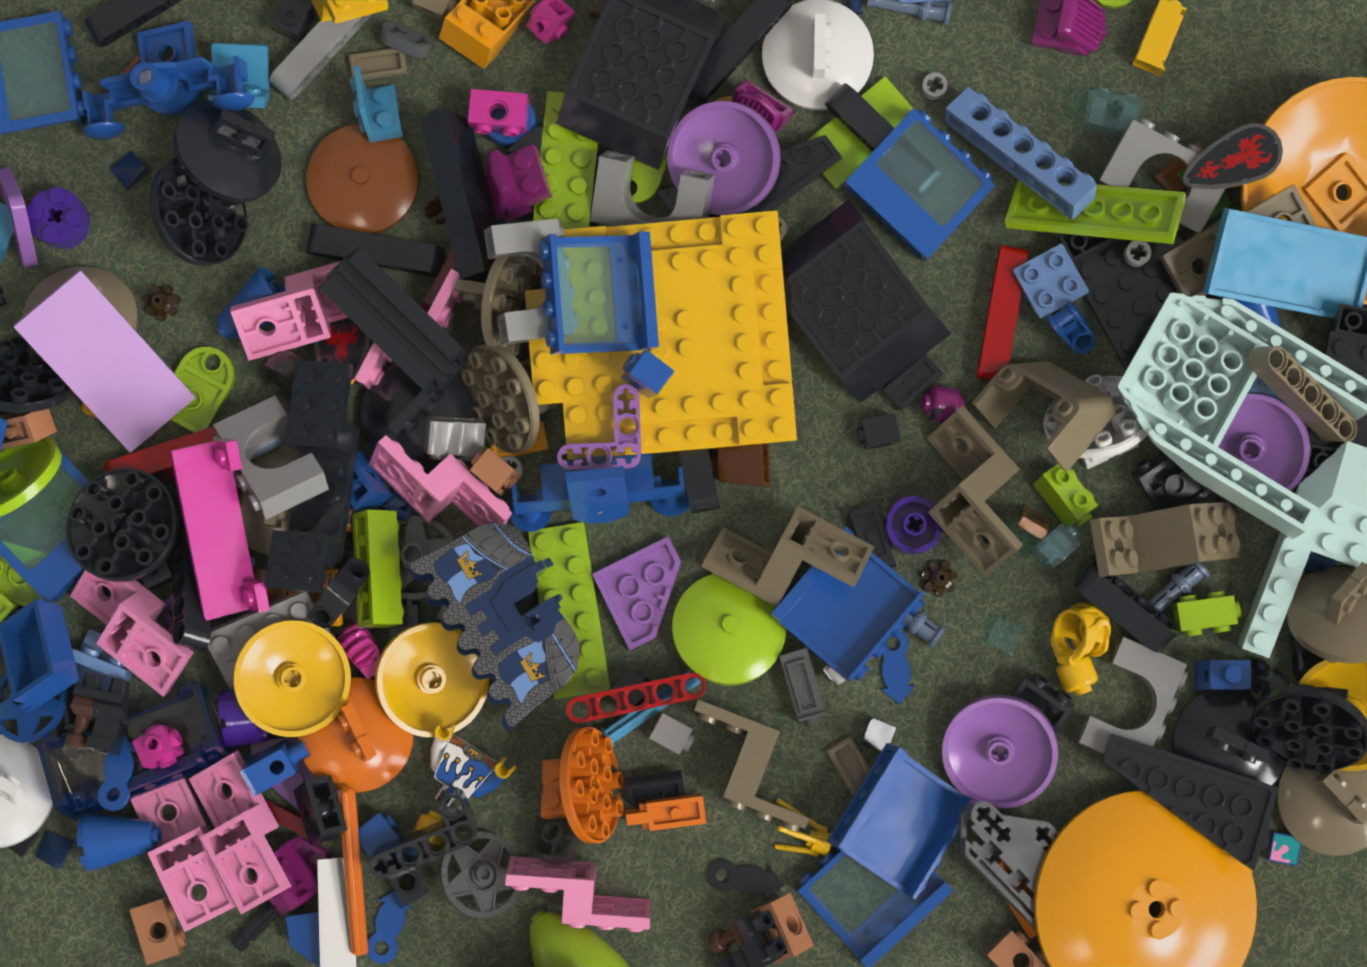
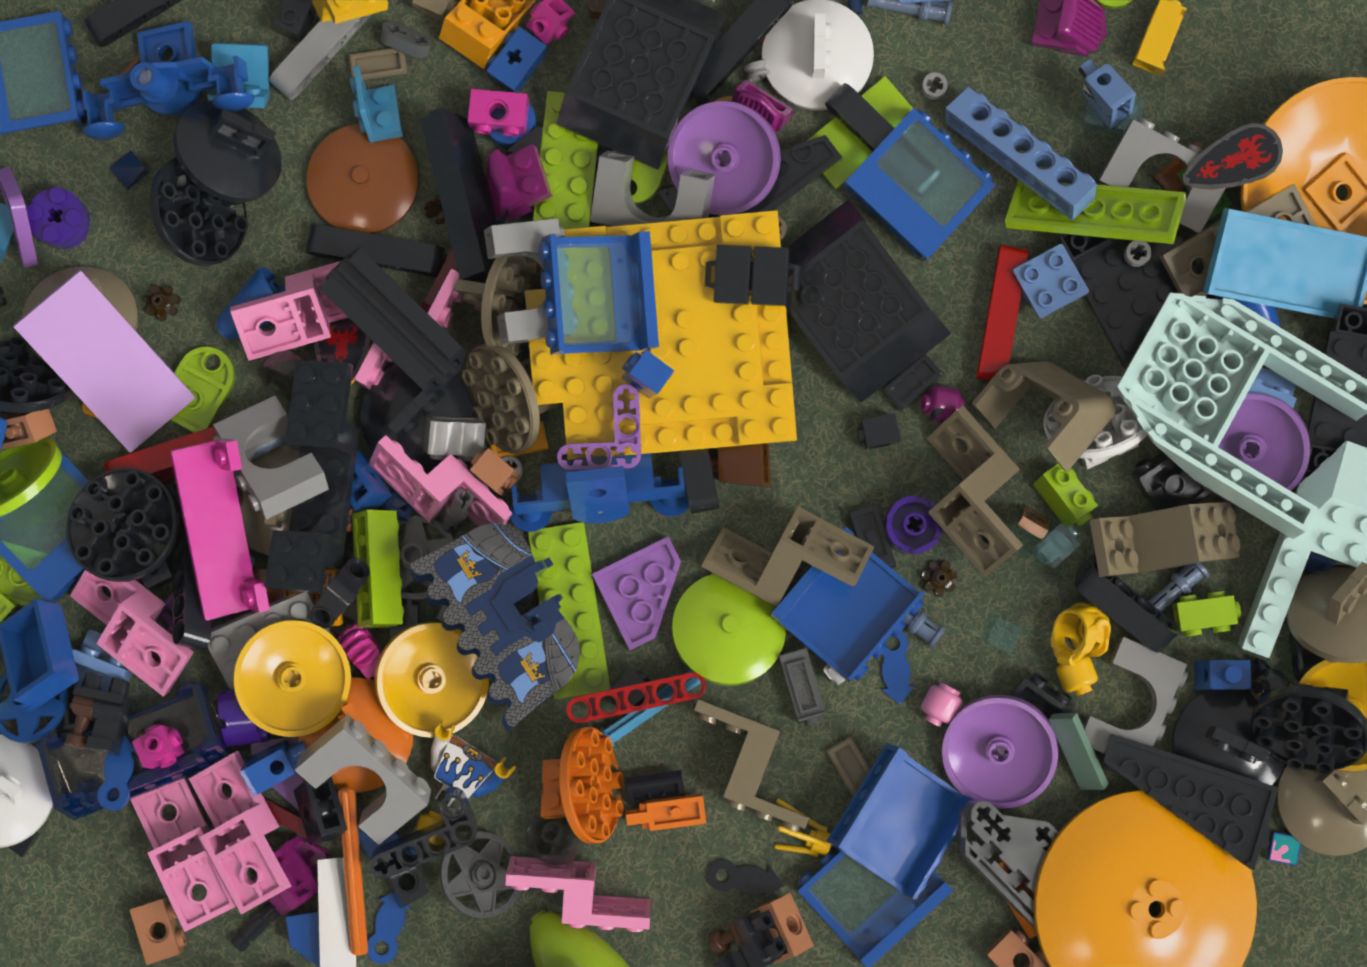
(54, 849): dark blue slope -> none
(114, 839): blue cone -> none
(352, 745): none -> light grey arch
(457, 510): none -> dark grey pin
(515, 76): none -> blue brick
(672, 734): light grey brick -> none
(756, 70): none -> light grey bush
(764, 276): none -> black piece
(877, 734): slope -> none
(941, 704): none -> bright pink head
(1073, 328): blue piece -> none
(1078, 751): none -> sand green tile
(1107, 93): none -> medium blue torso
(1302, 393): dark tan beam -> none

